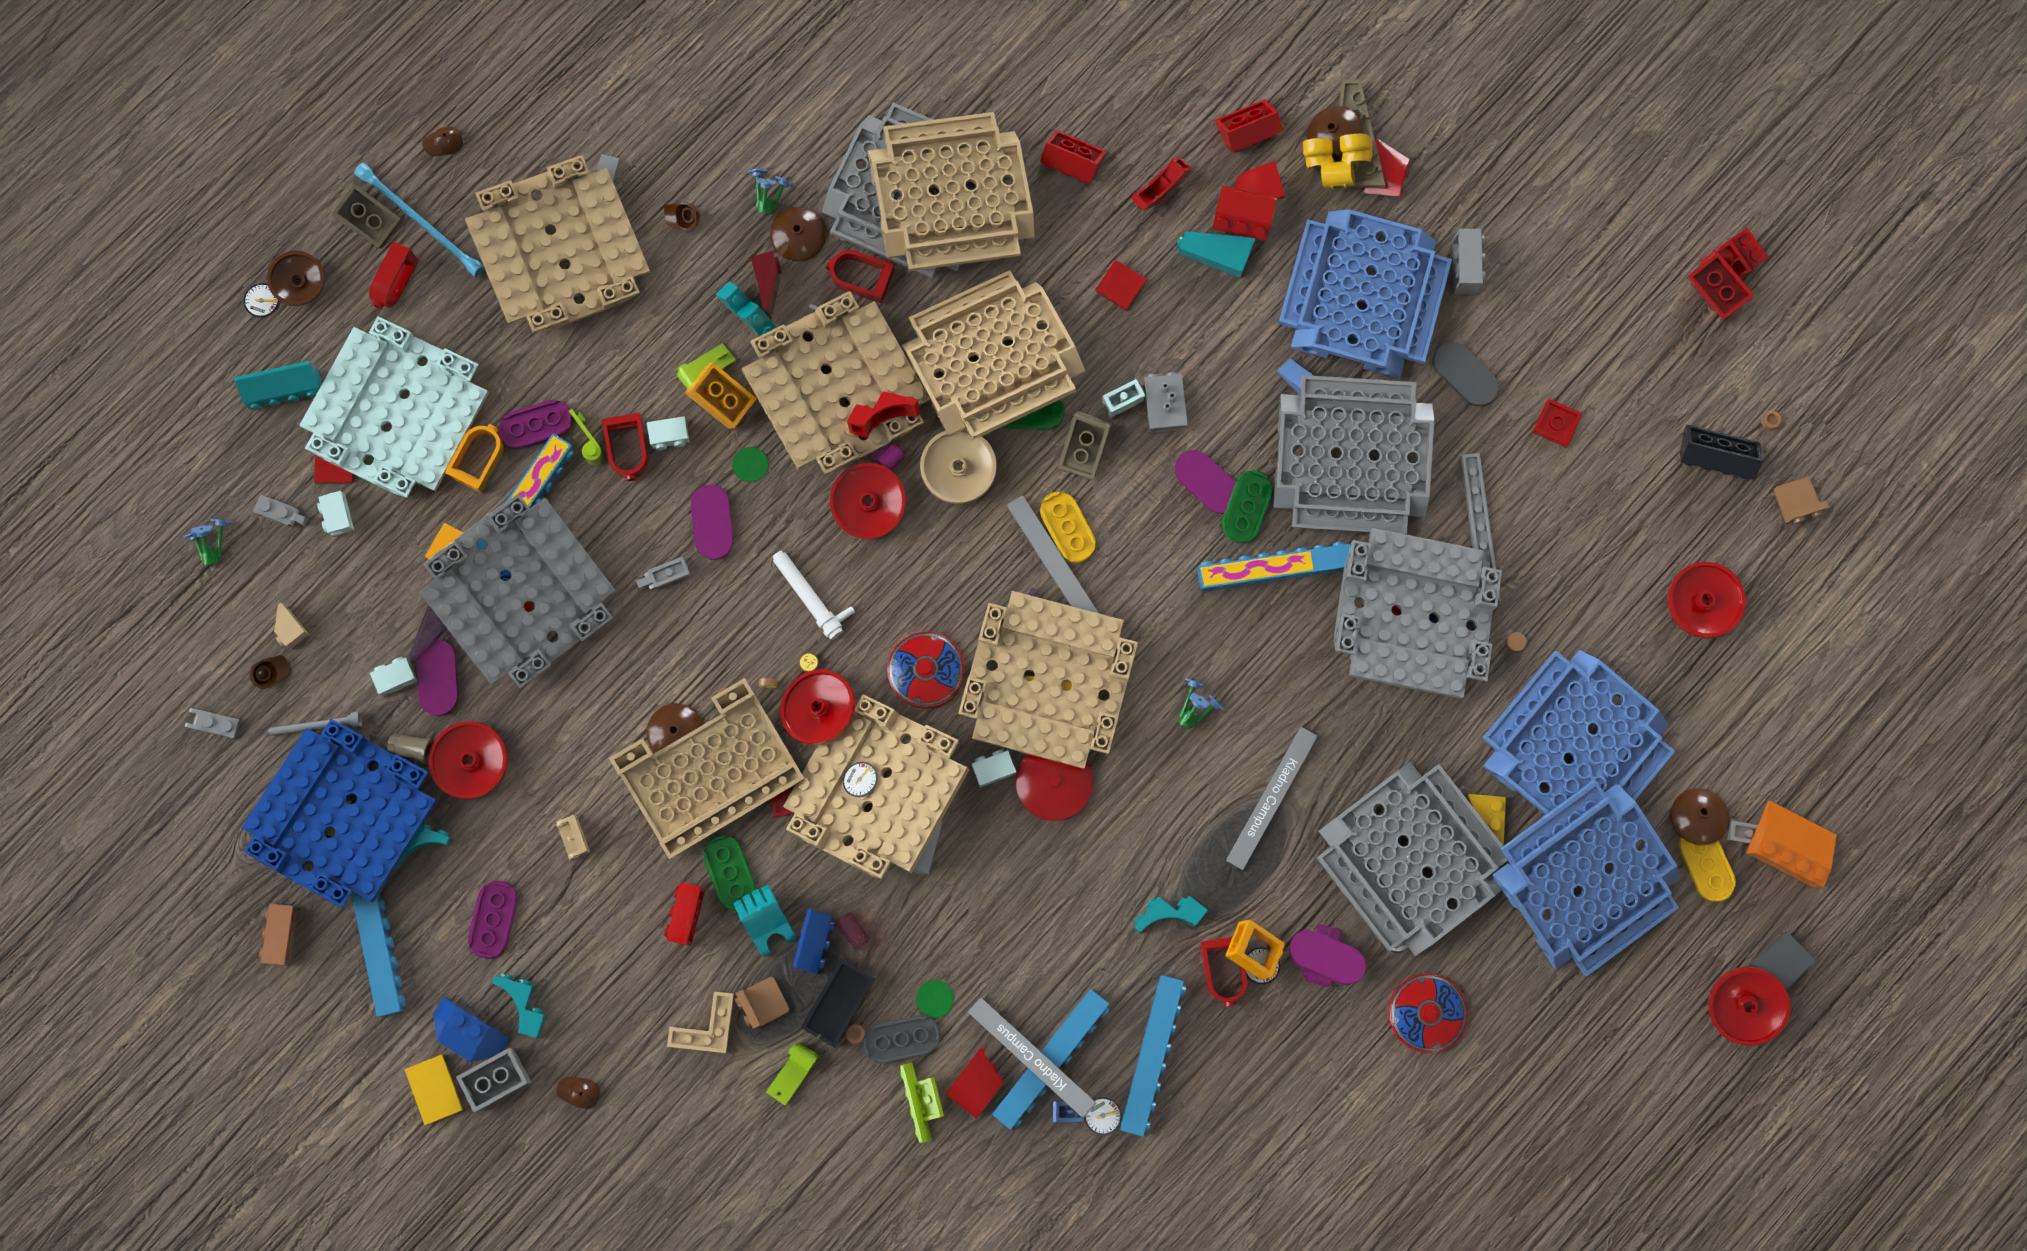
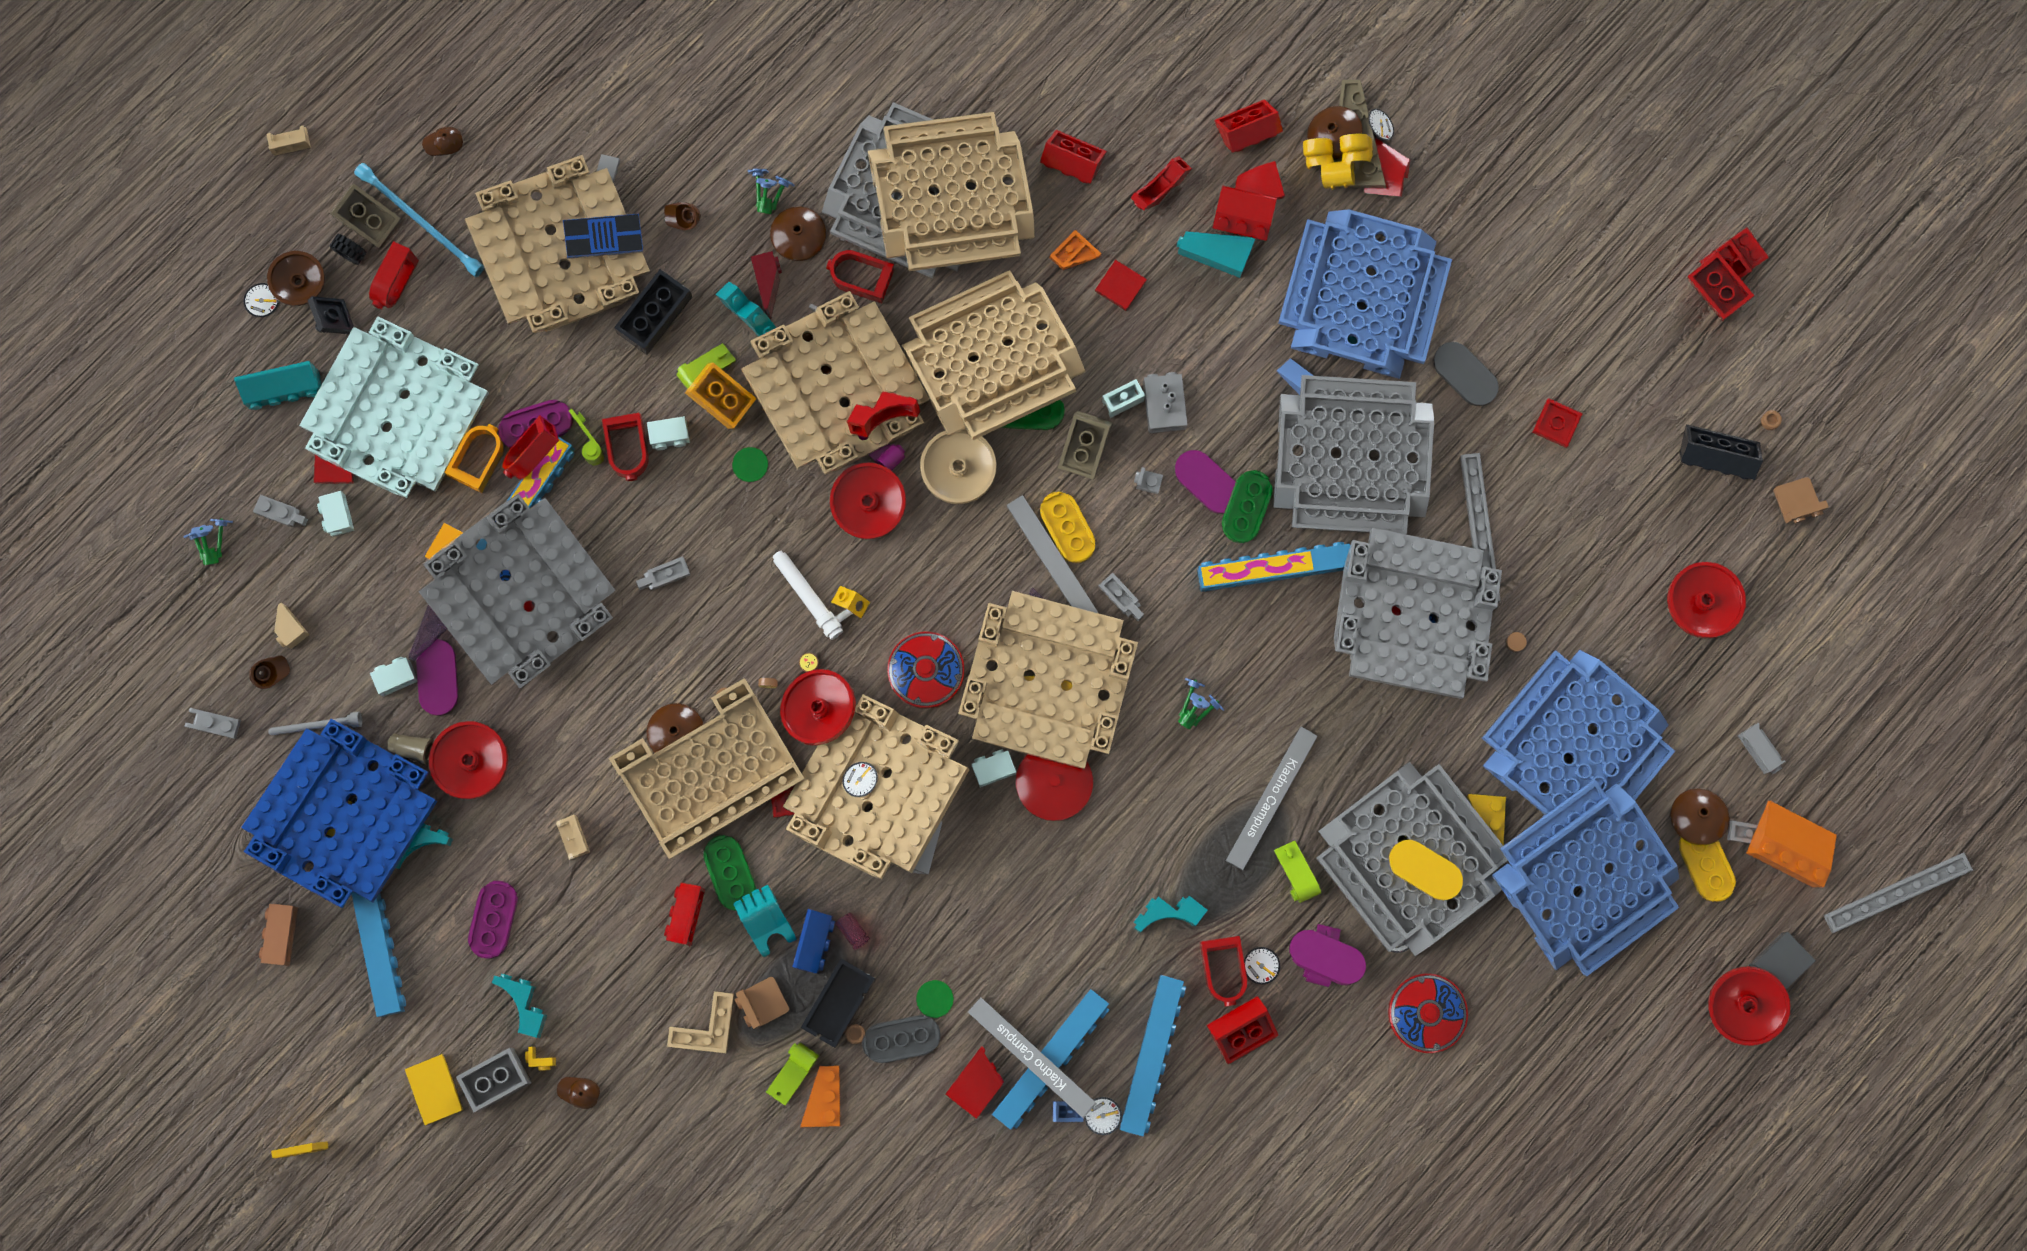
(289, 141): none -> tan hinge
(301, 1149): none -> yellow tile
(331, 315): none -> black tile
(347, 249): none -> black tyre
(466, 1032): blue wedge -> none
(530, 449): none -> red window
(541, 1063): none -> yellow bracket
(602, 236): none -> black tile
(653, 312): none -> black brick
(712, 522): magenta tile -> none
(824, 1100): none -> orange wing
(848, 599): none -> yellow bracket
(923, 1101): lime bracket -> none
(1074, 251): none -> orange wing
(1121, 597): none -> light grey hinge
(1148, 481): none -> light grey bracket
(1240, 941): light orange window -> none
(1242, 1030): none -> red slope
(1298, 872): none -> lime door
(1381, 124): none -> clear sticker
(1425, 870): none -> yellow tile
(1468, 261): light grey brick -> none
(1761, 749): none -> light grey window
(1898, 892): none -> light grey tile

